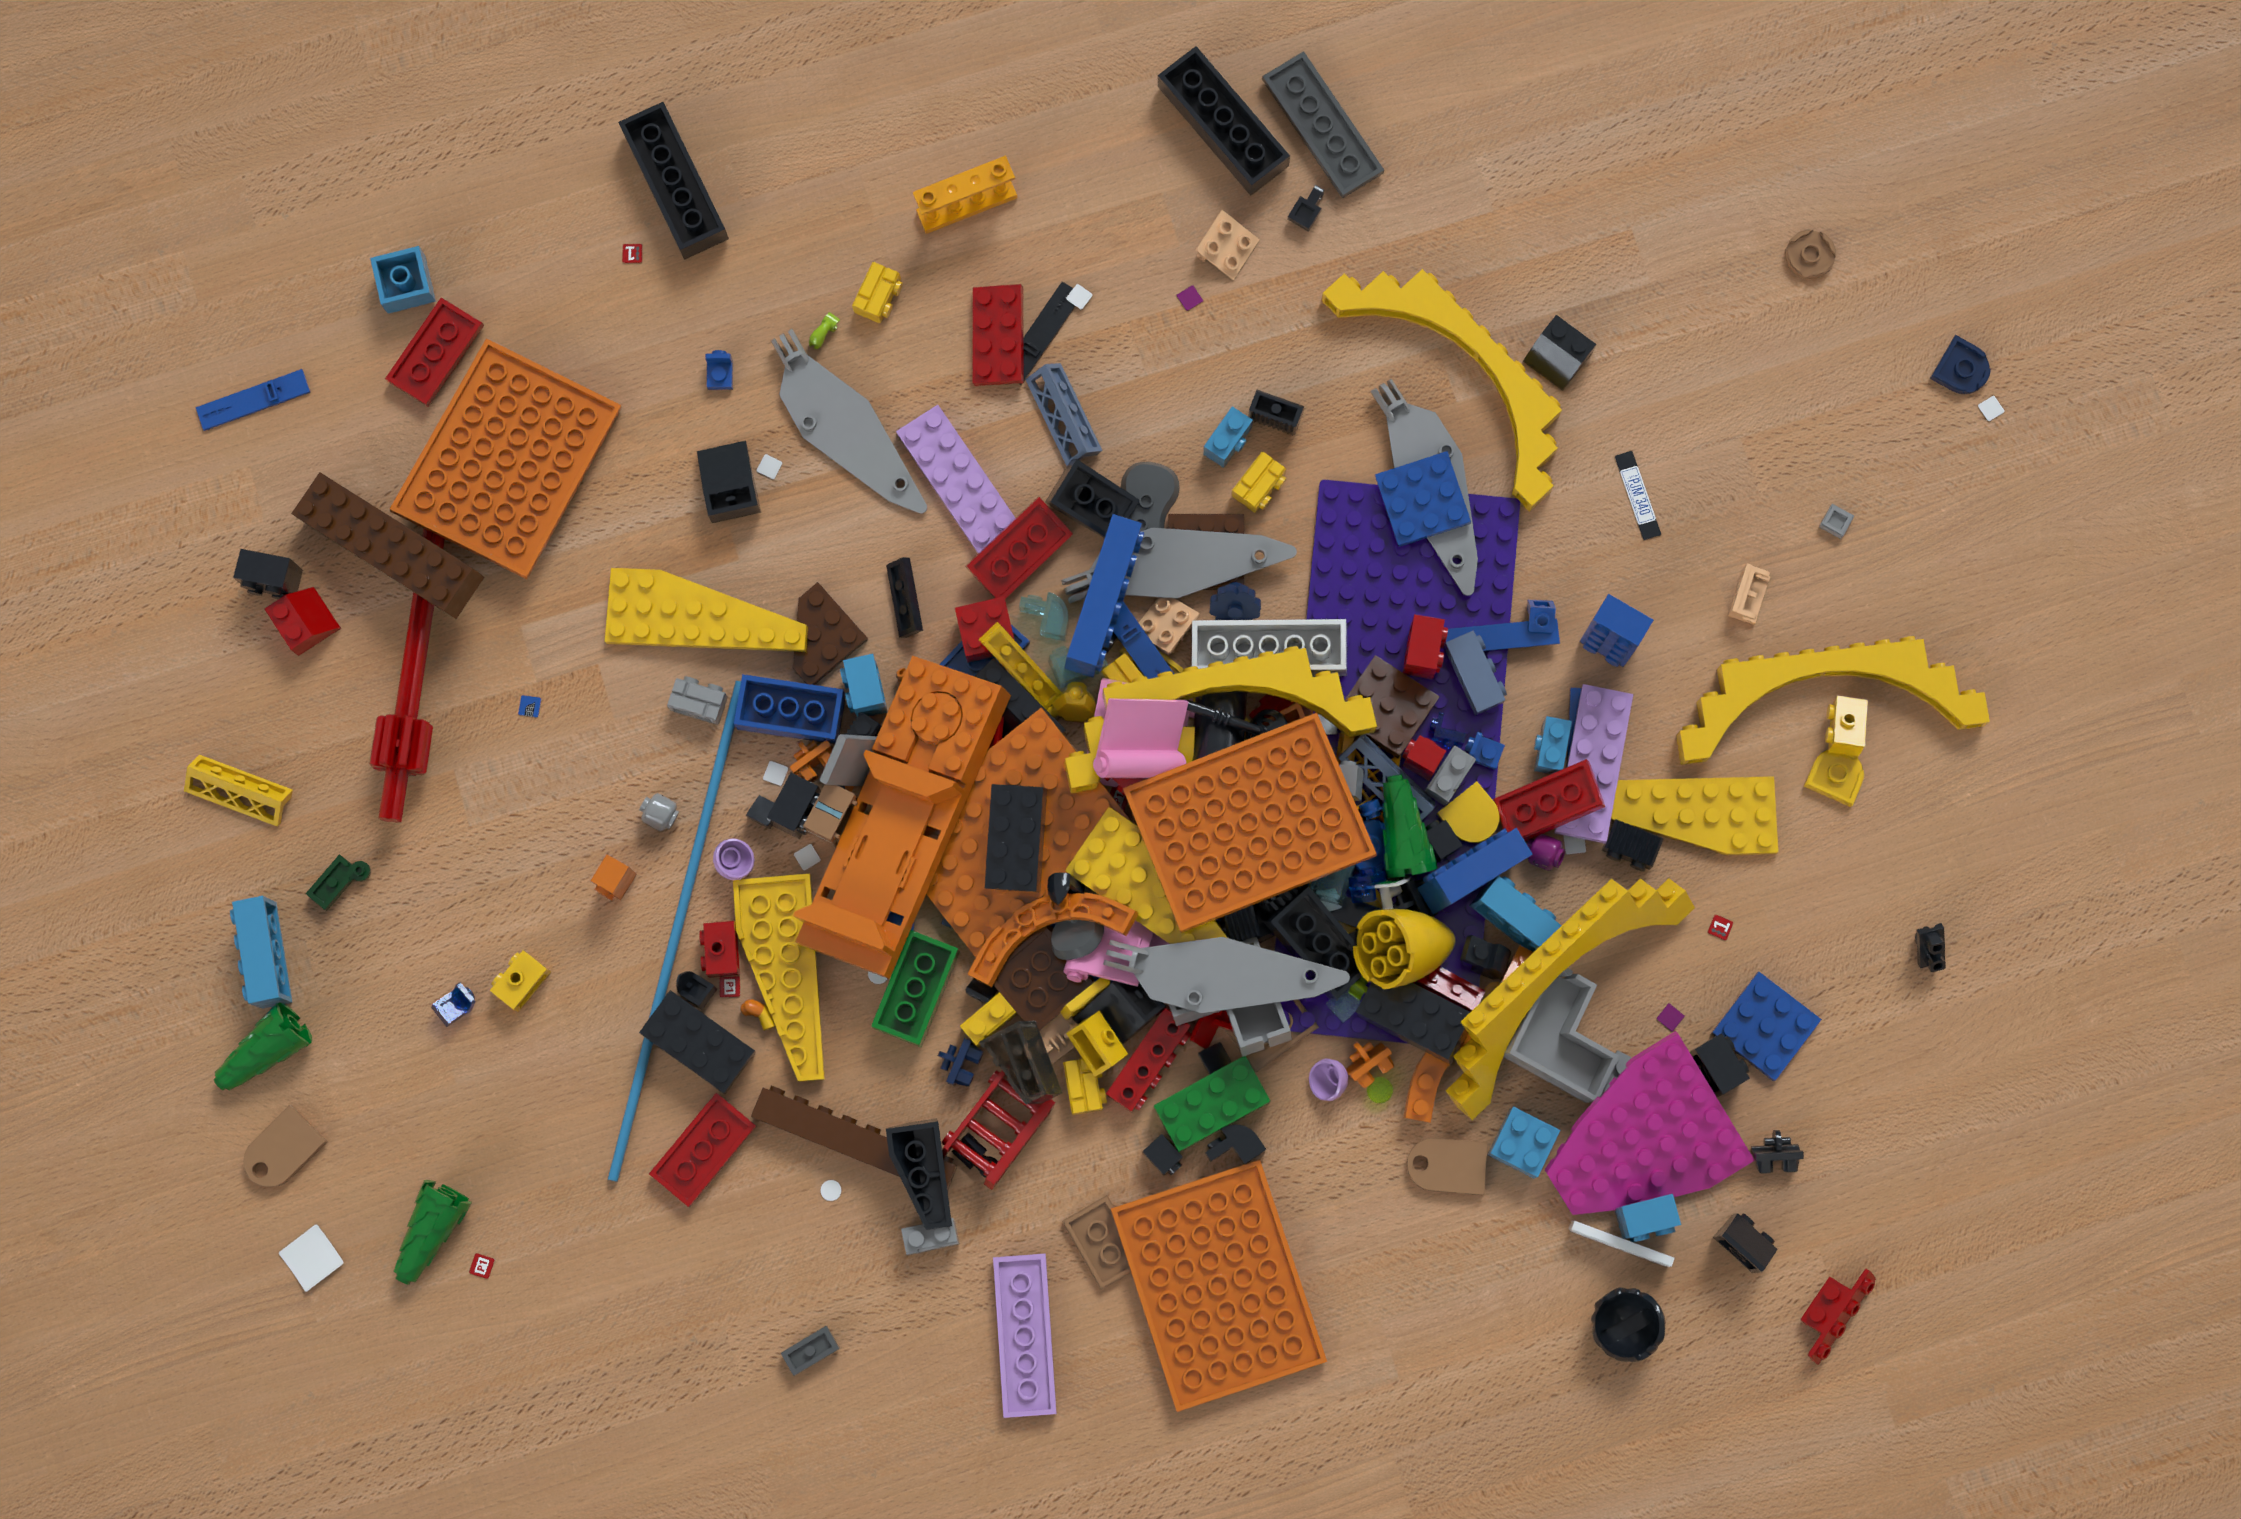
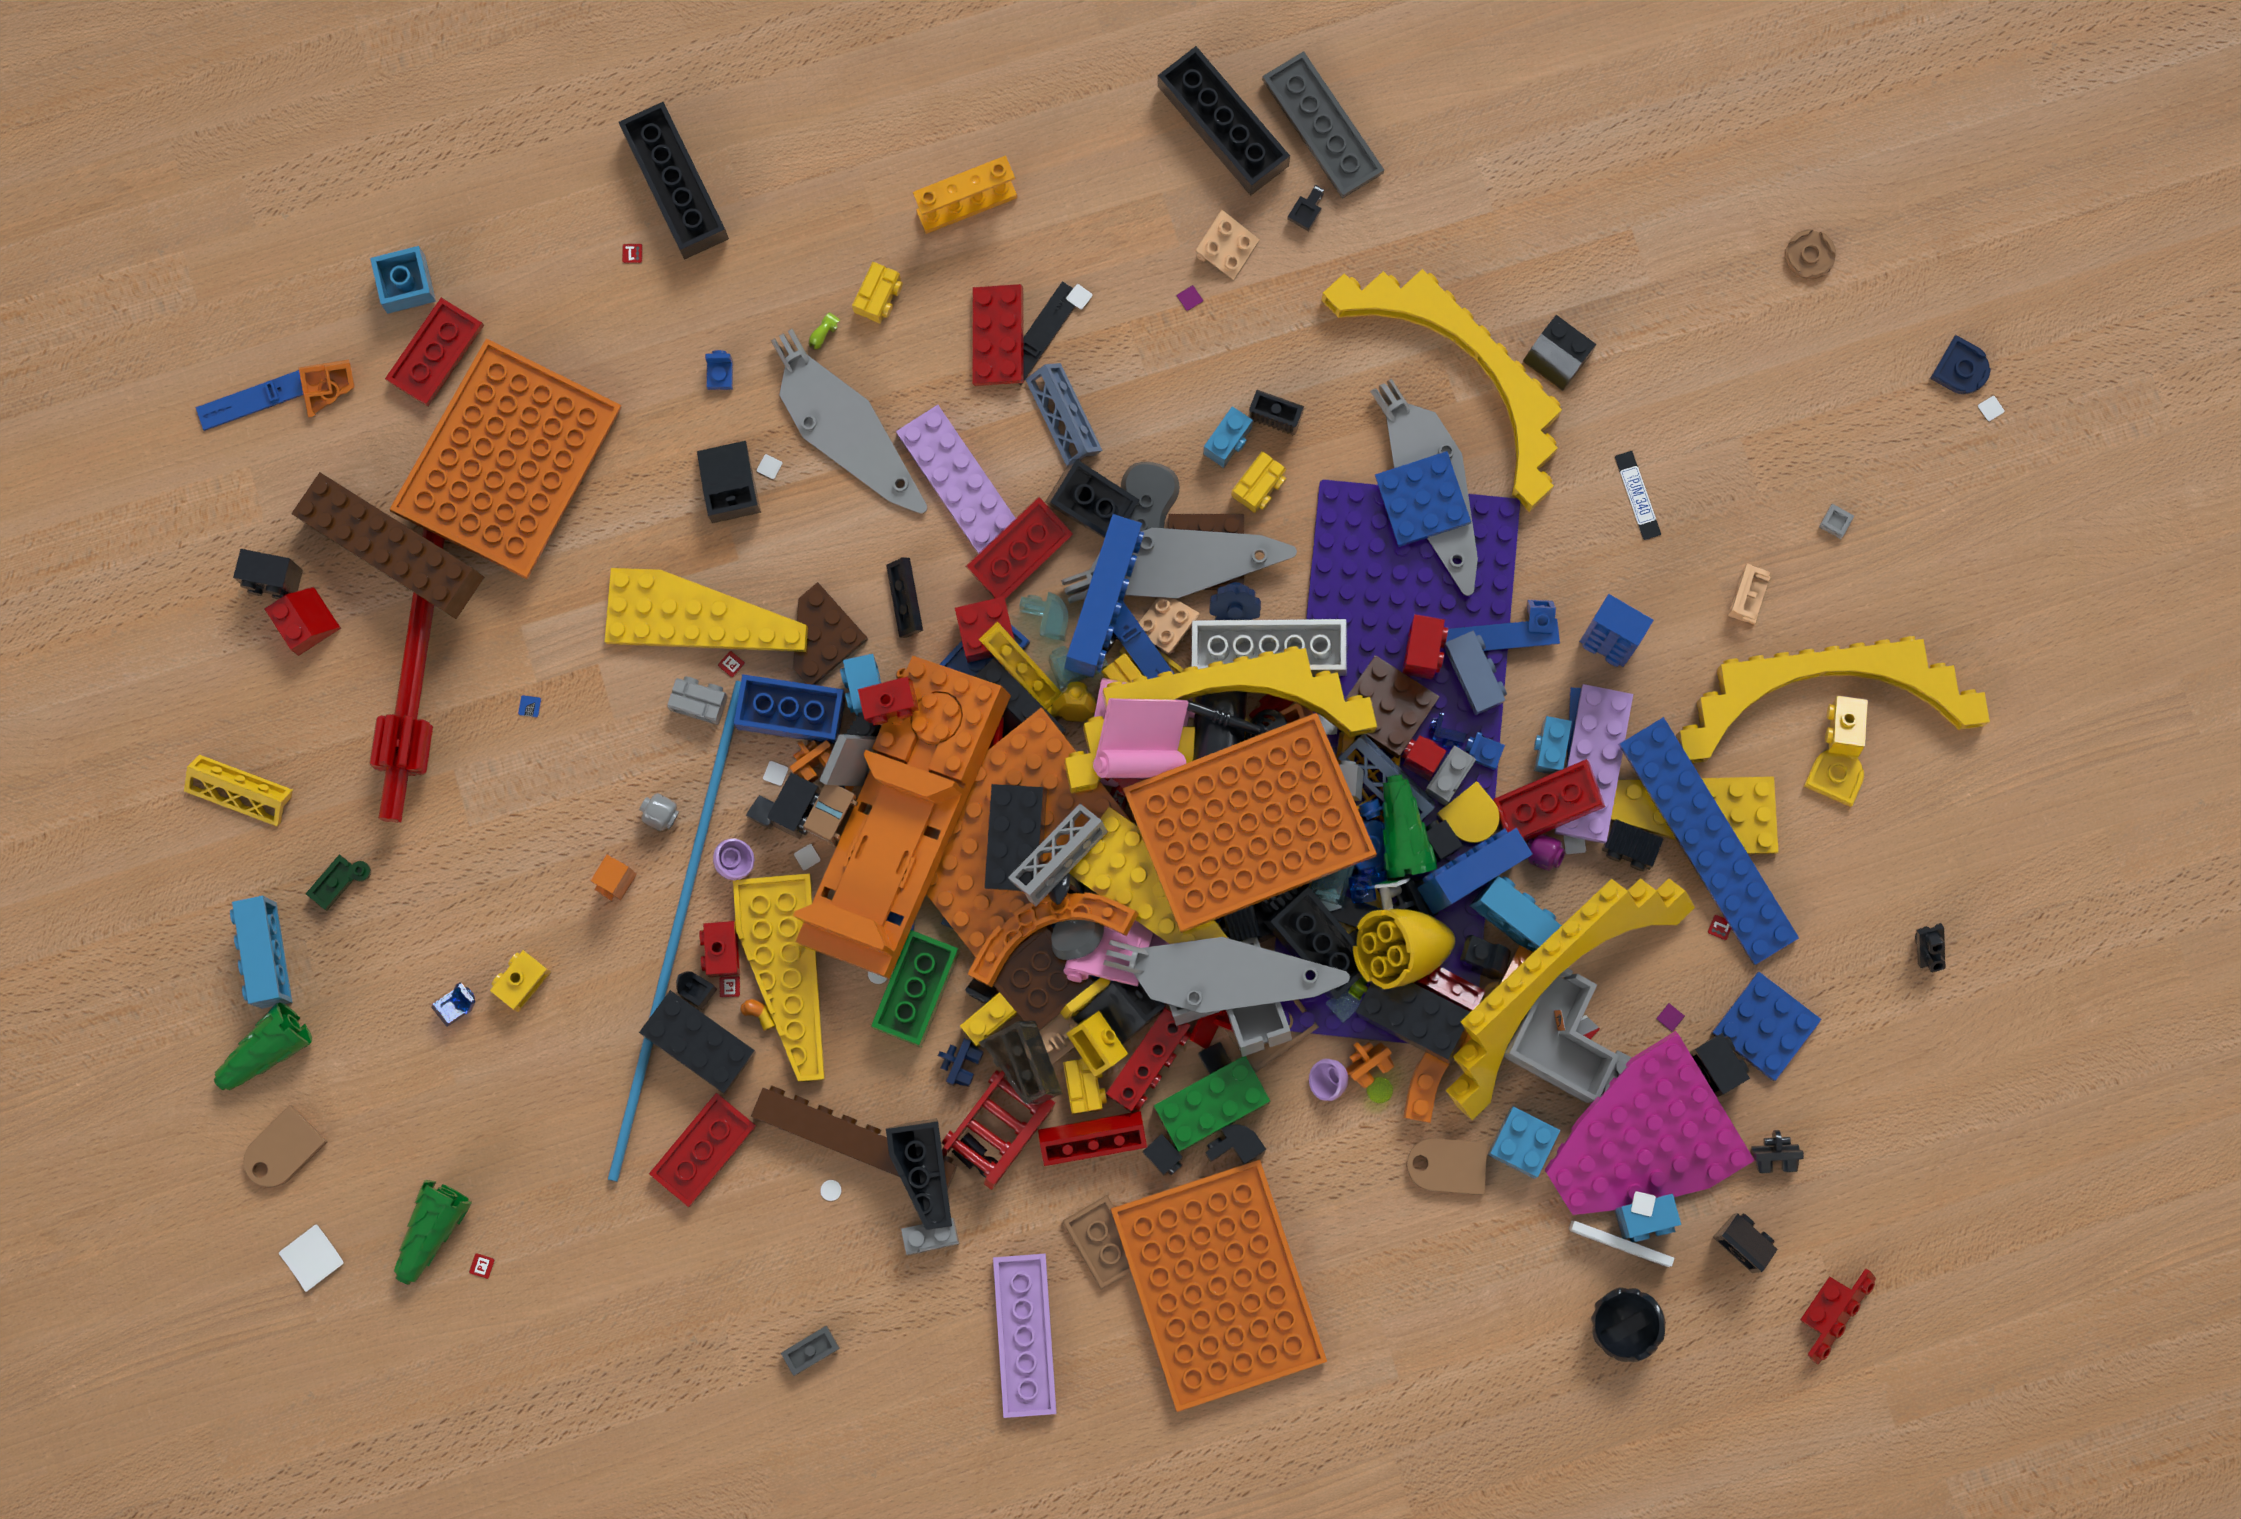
(324, 384): none -> orange slope
(731, 664): none -> red sticker
(888, 700): none -> red brick
(1064, 860): none -> light grey fence
(1092, 1138): none -> red brick
(1559, 1020): none -> orange sticker
(1587, 1027): none -> light grey sticker
(1643, 1203): none -> white sticker
(1708, 841): none -> blue plate

